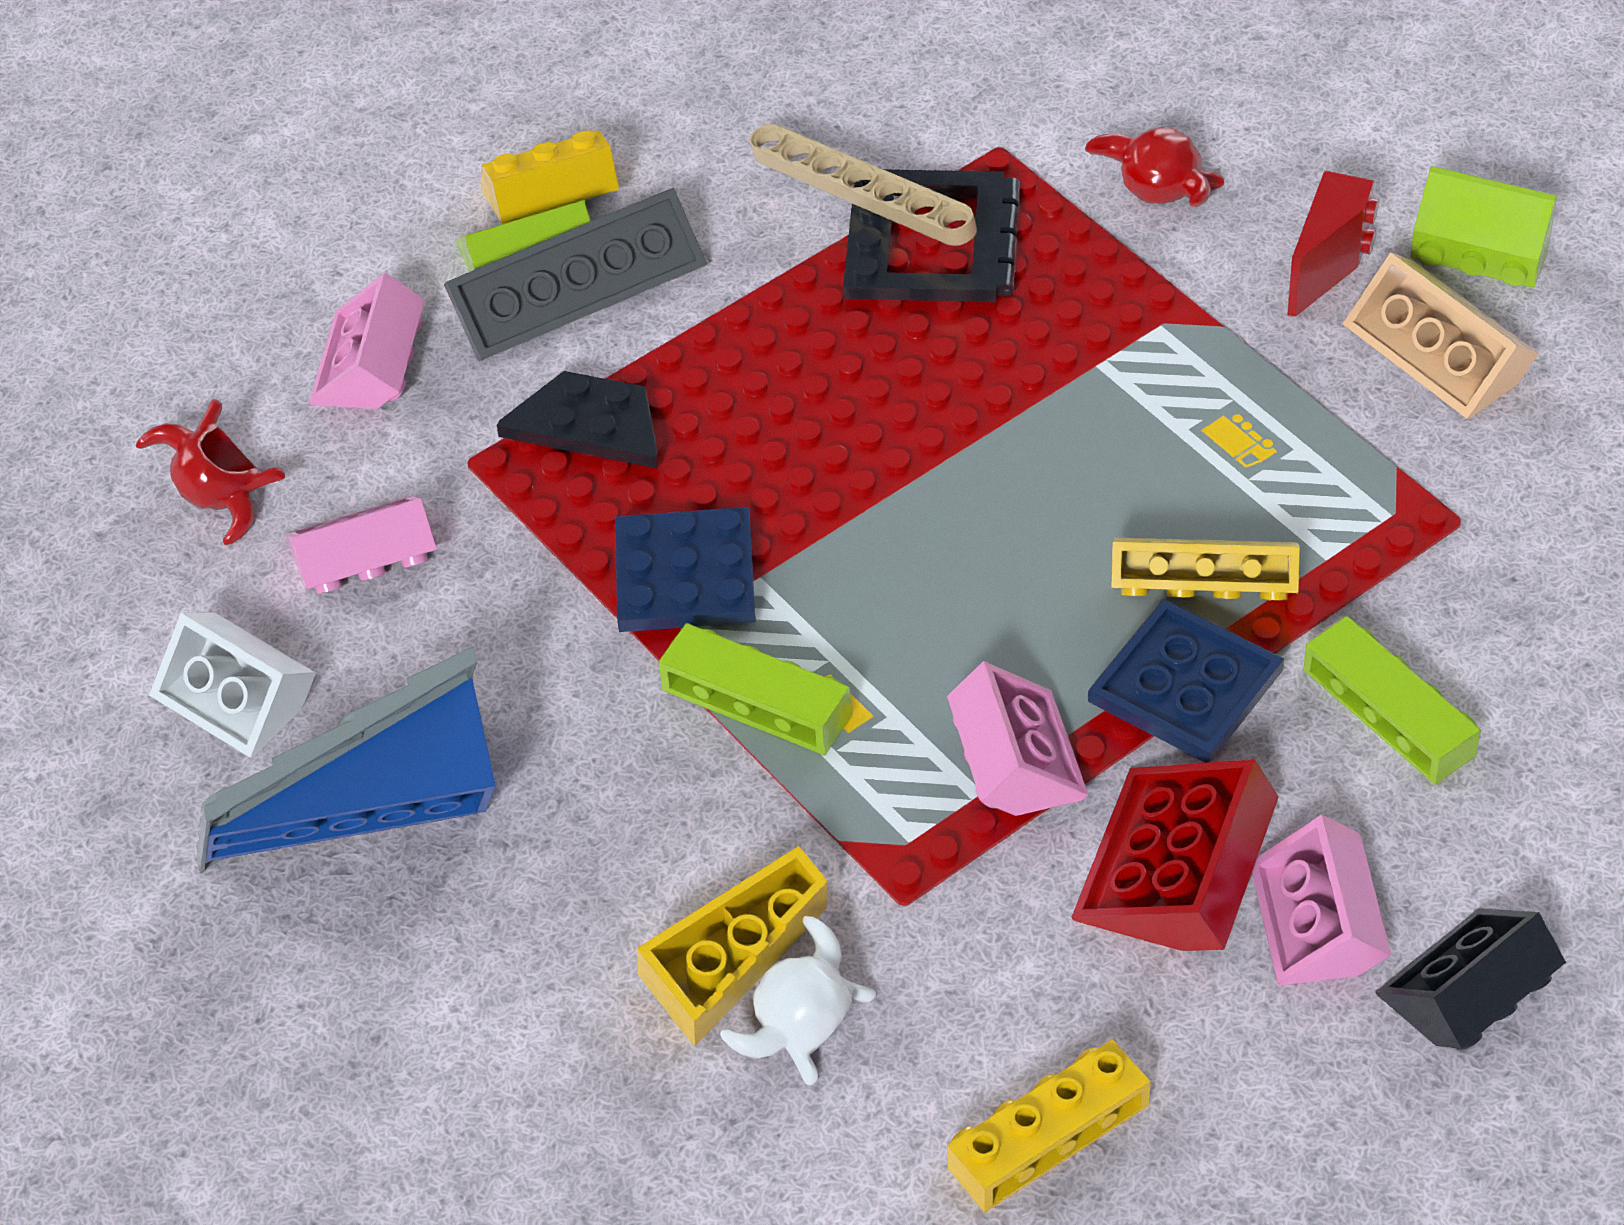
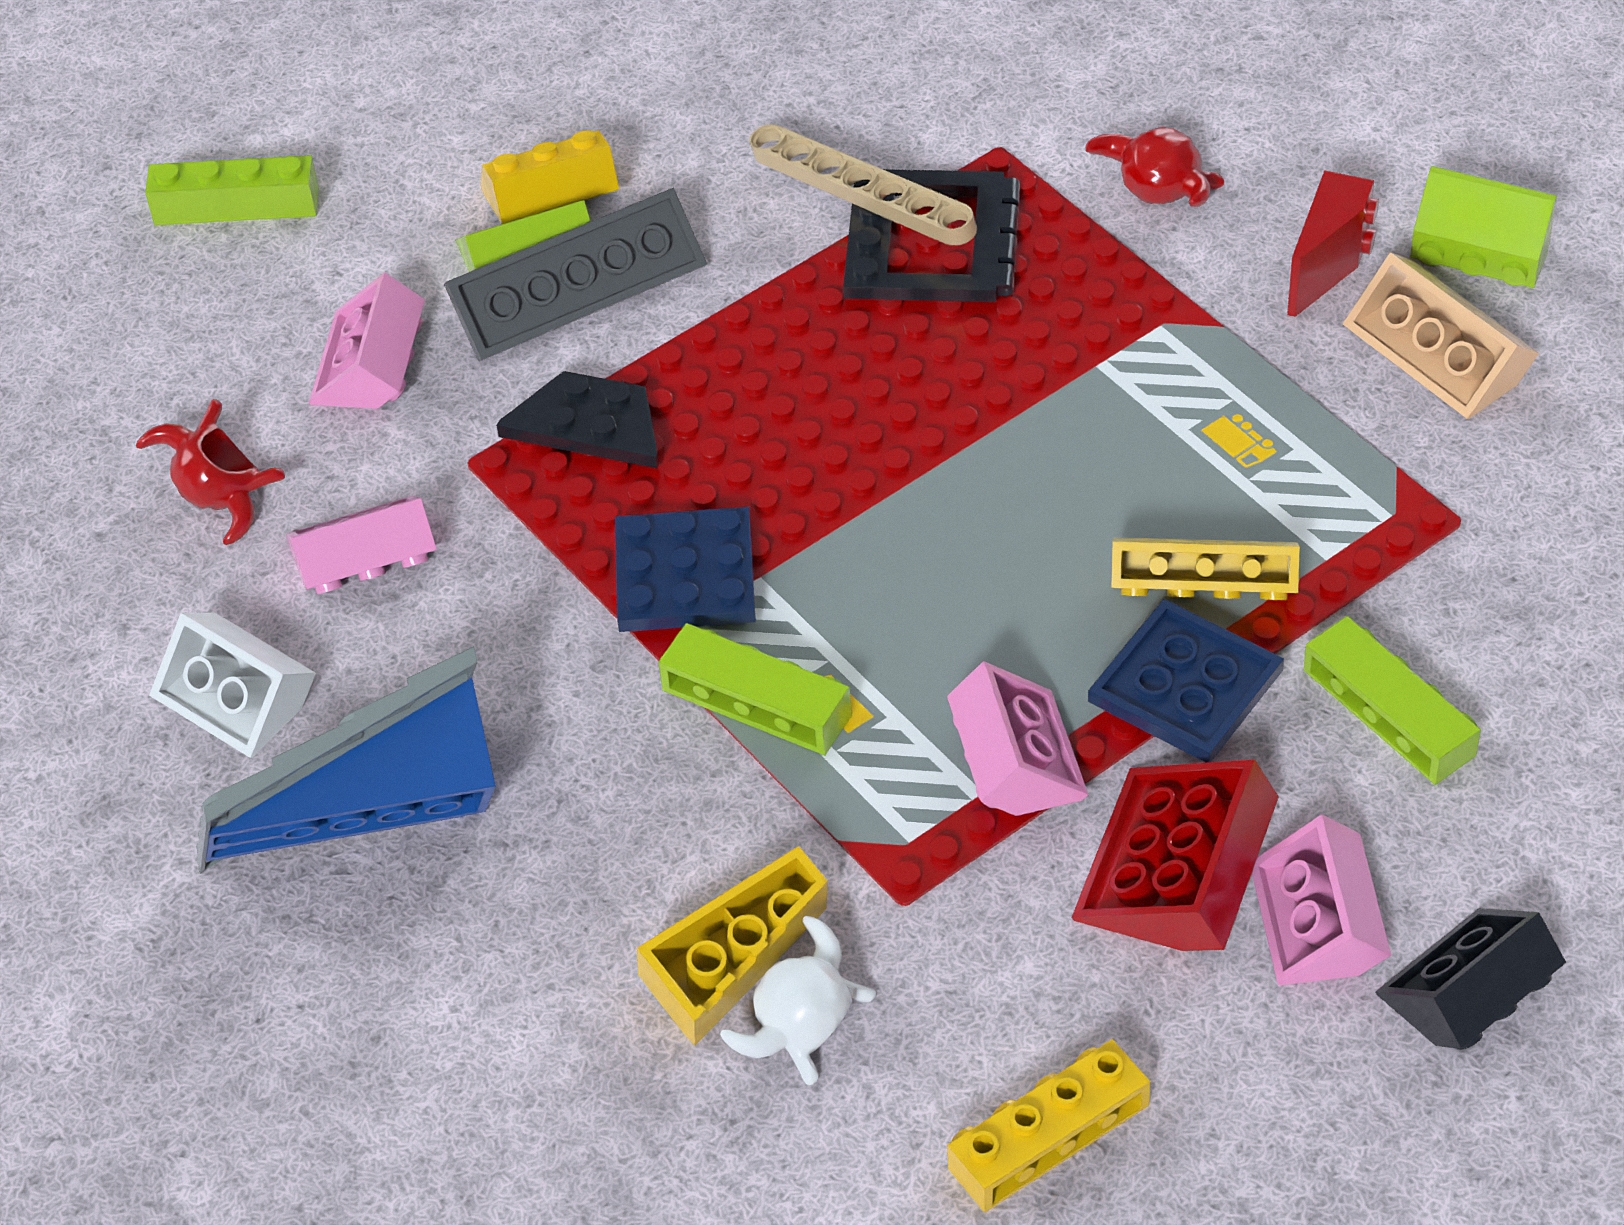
(232, 190): none -> lime brick

